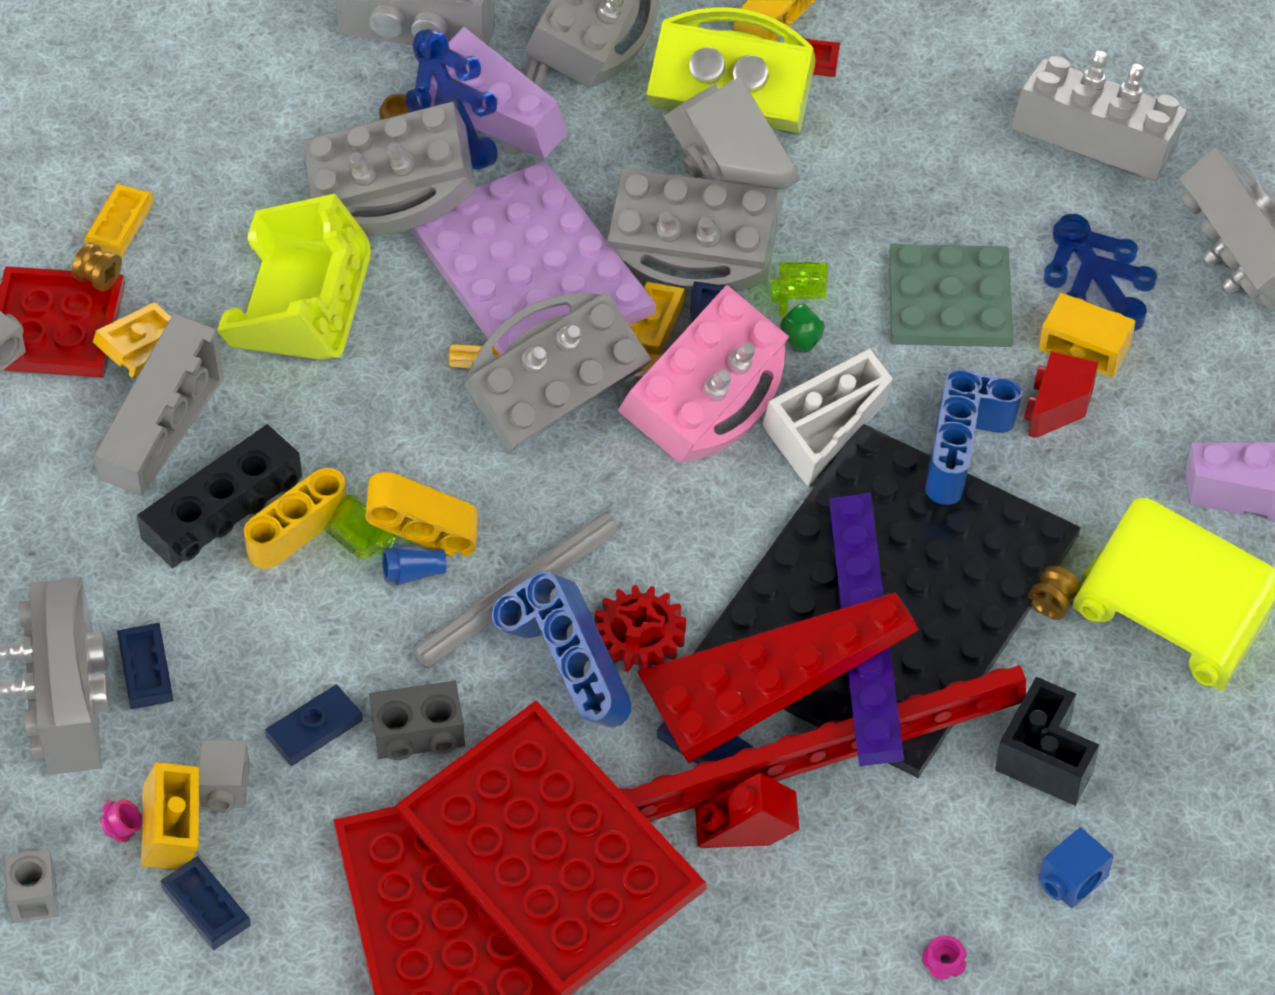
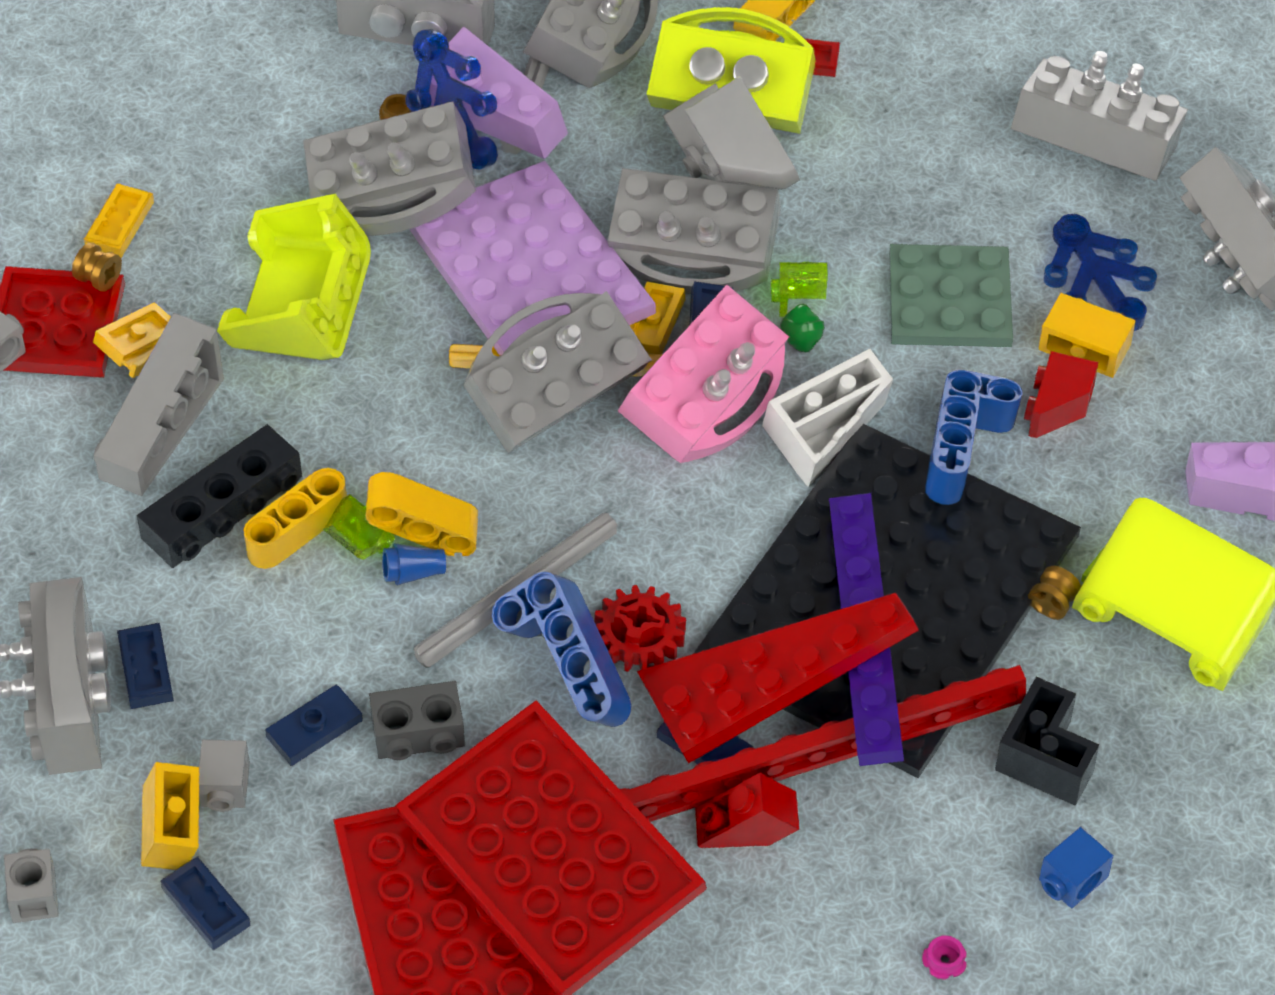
(120, 820): dark pink plate -> none

